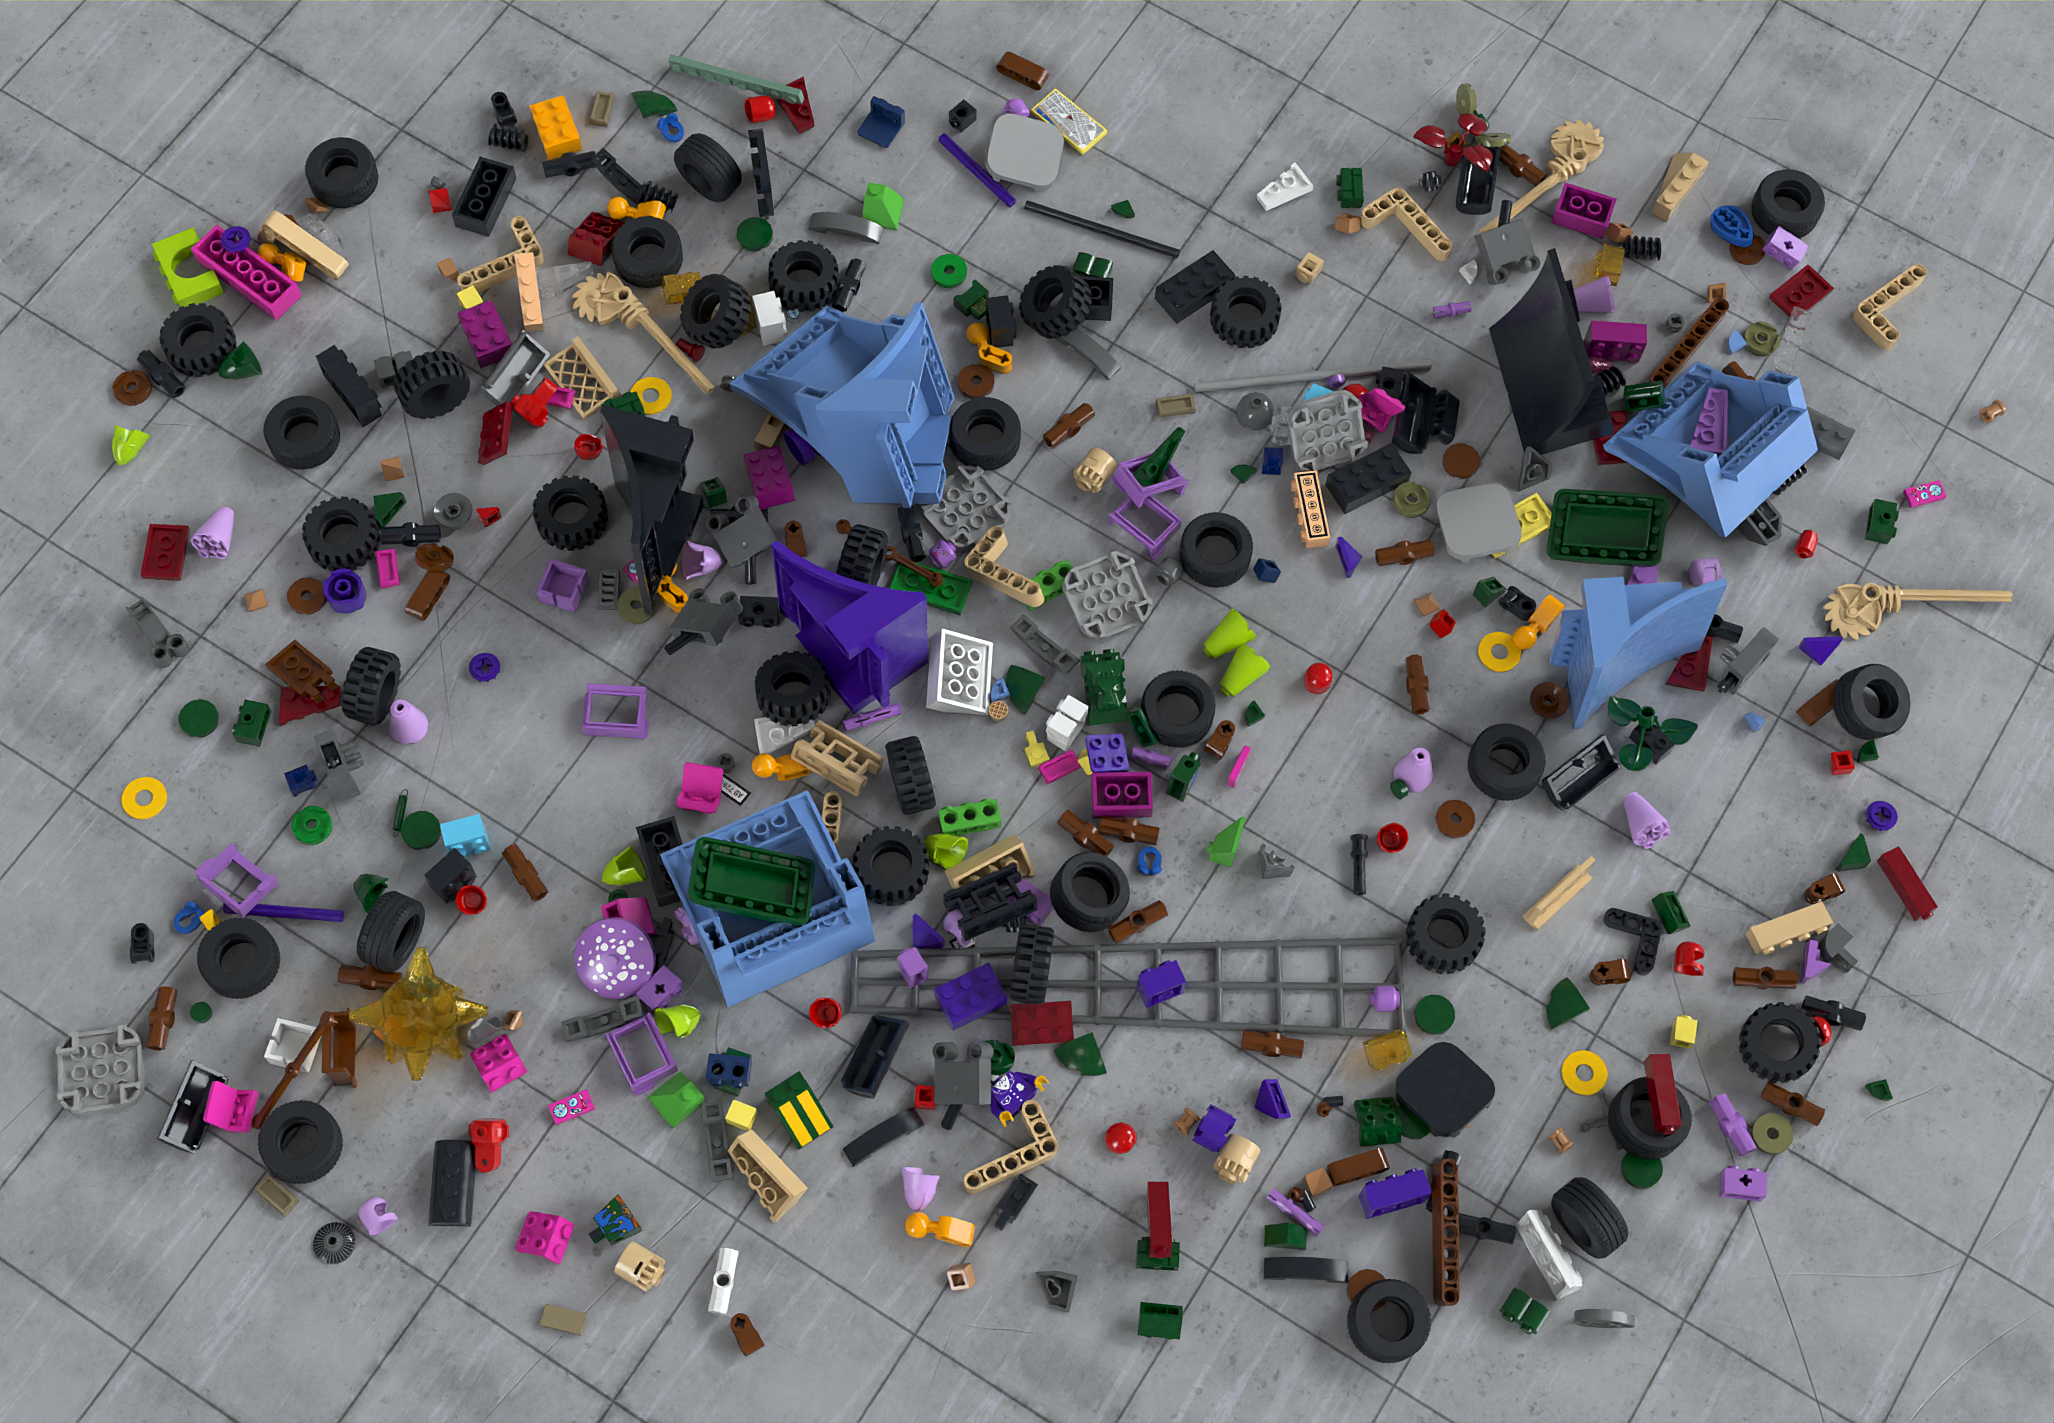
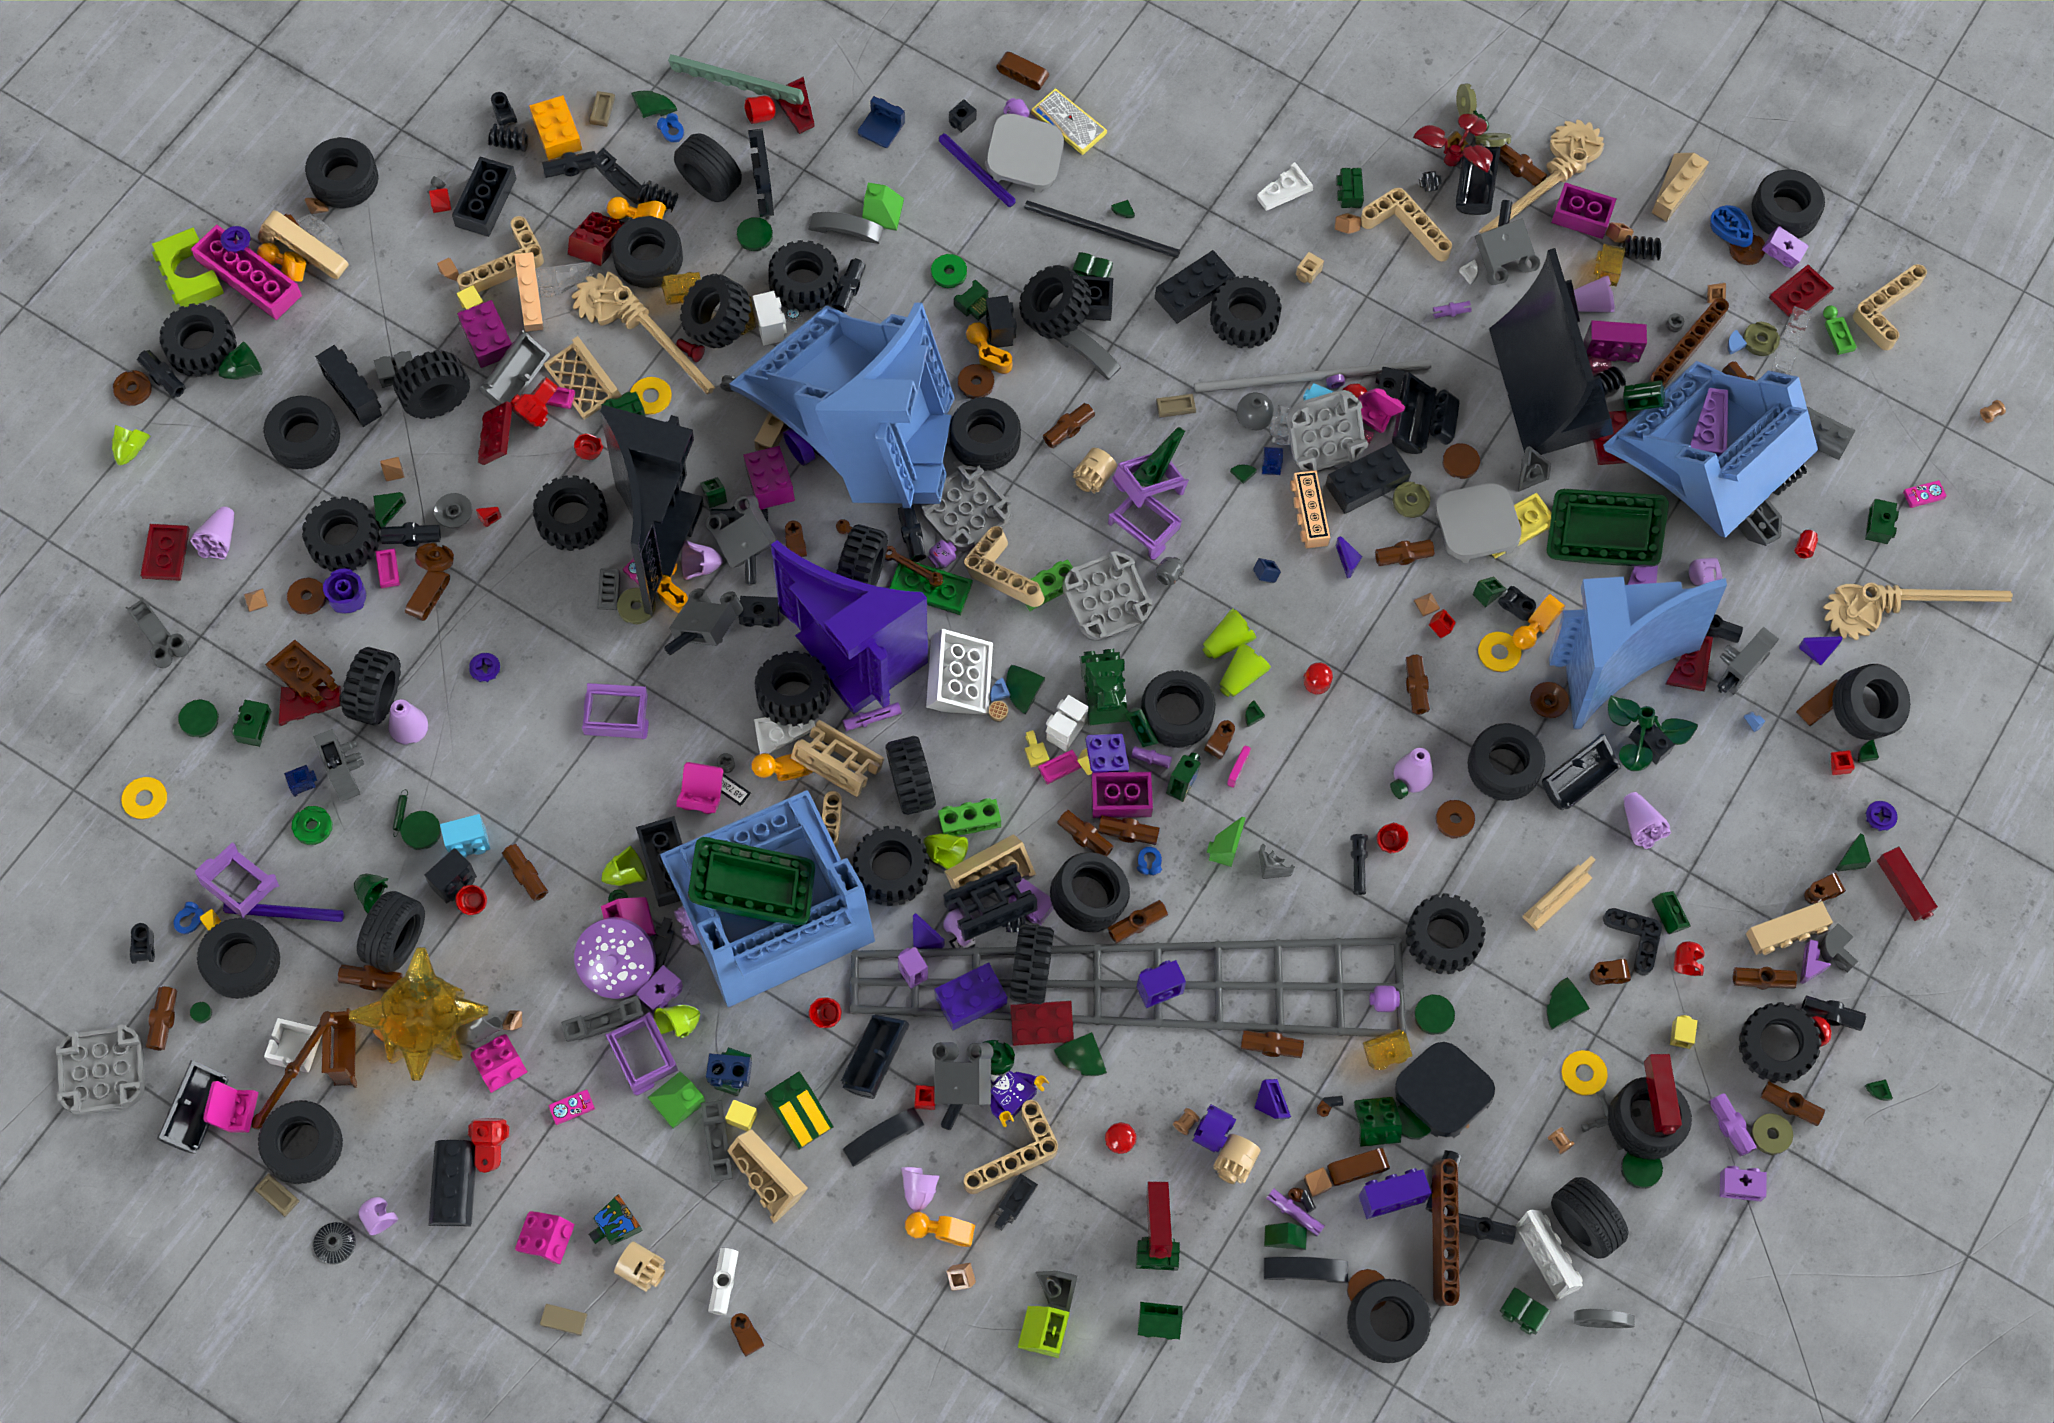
(562, 585): medium lavender piece -> none
(1043, 646): dark grey slope -> none
(1043, 1330): none -> lime slope
(1216, 525): black tyre -> none
(1838, 331): none -> bright green plate

